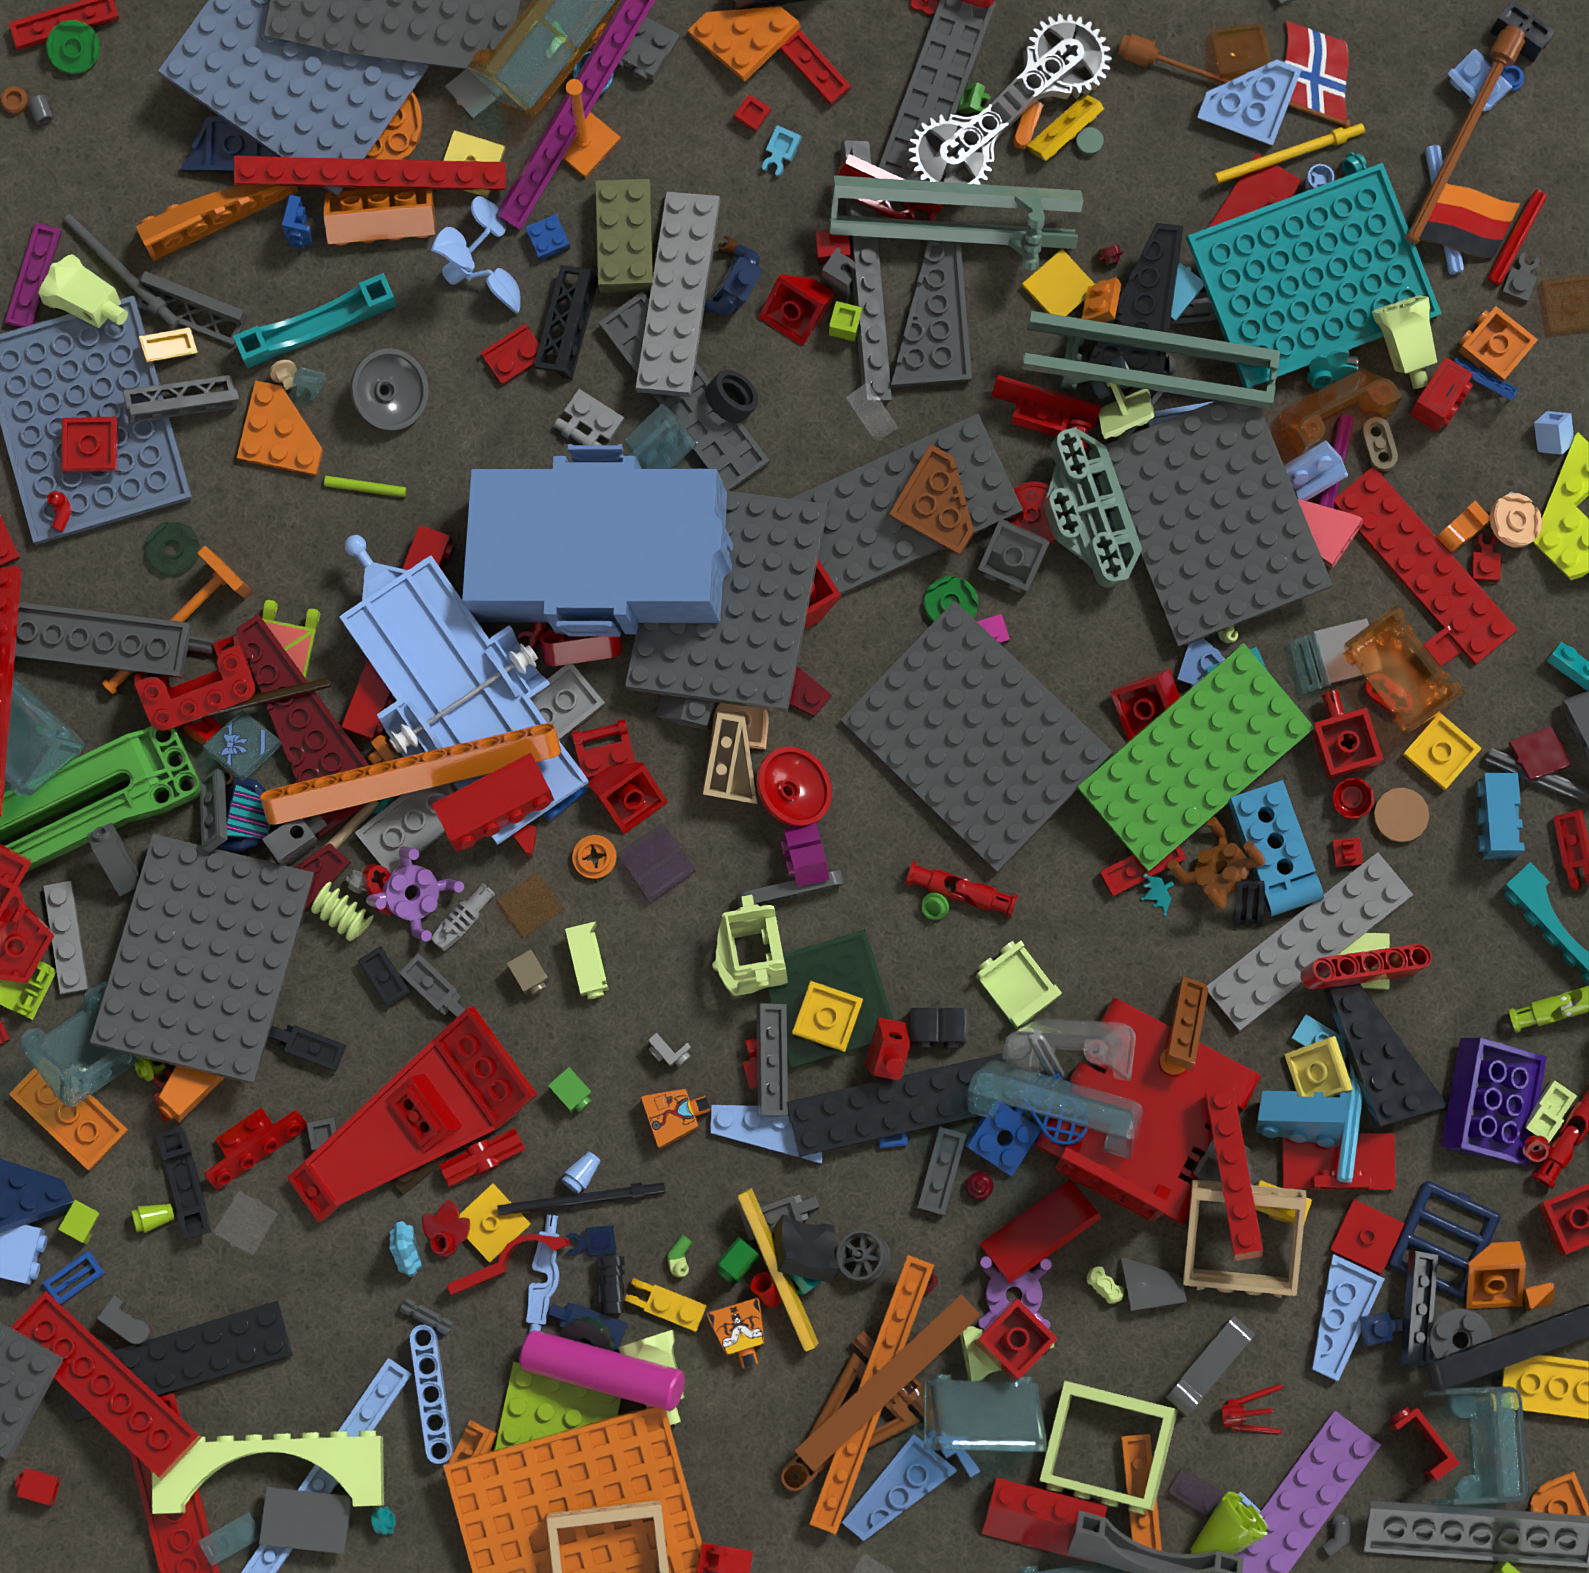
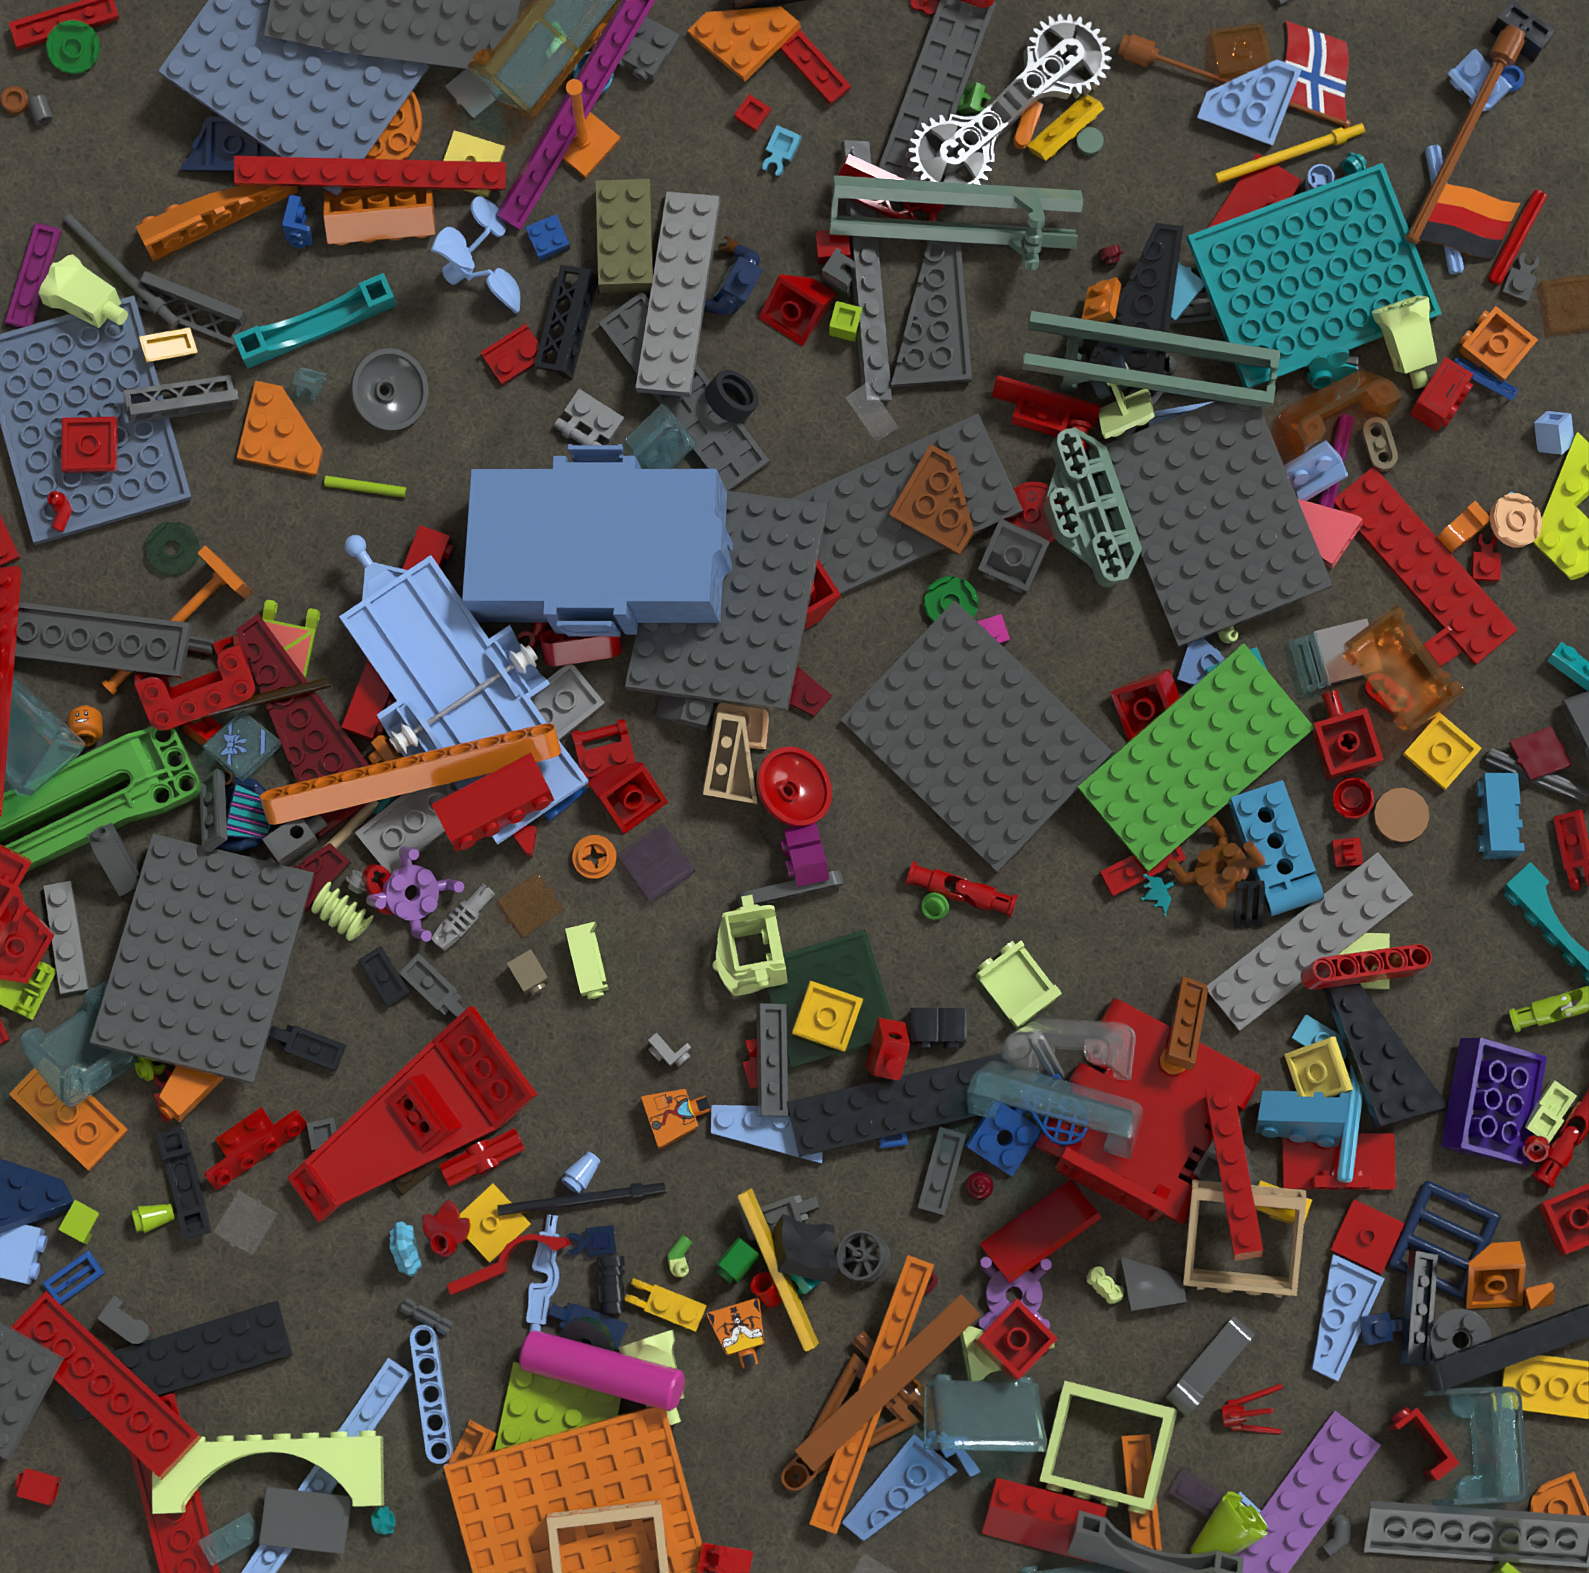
(86, 723): none -> orange head
(283, 372): tan plate -> none
(571, 1091): bright green brick -> none
(1059, 285): yellow tile -> none

